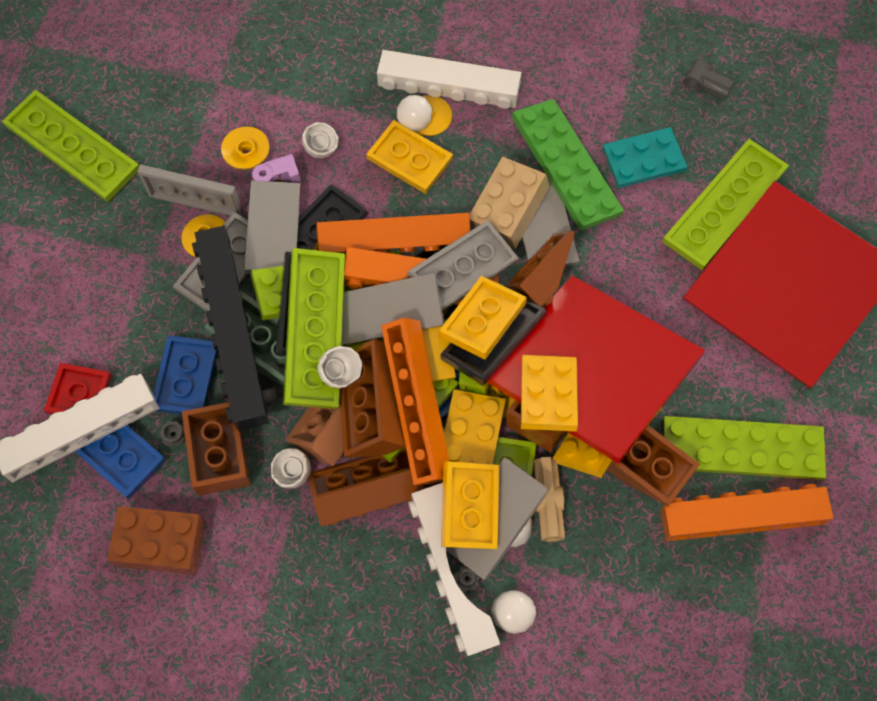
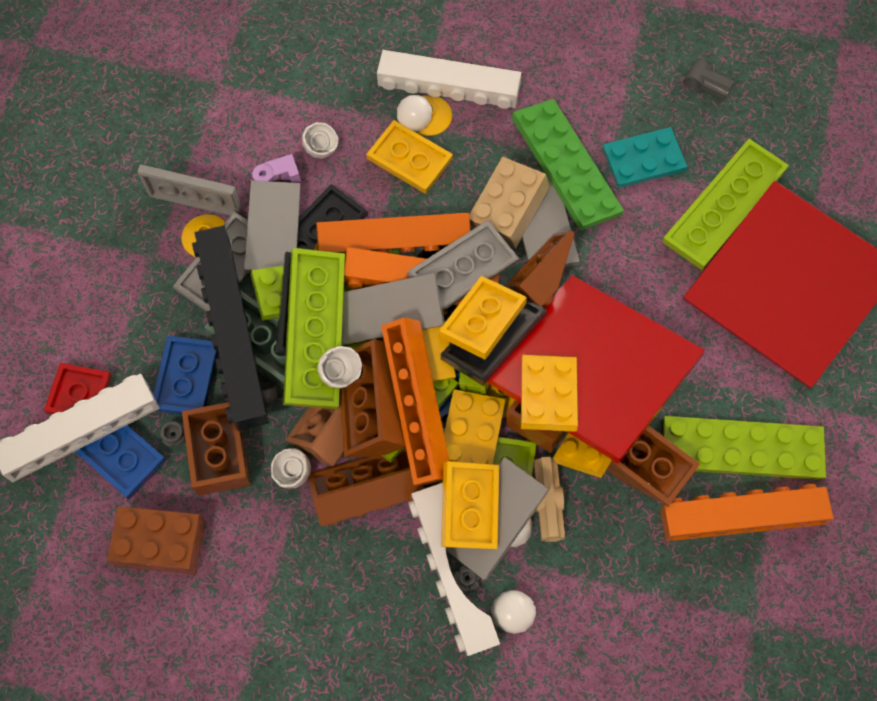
(71, 145): lime plate -> none
(245, 139): yellow dish -> none

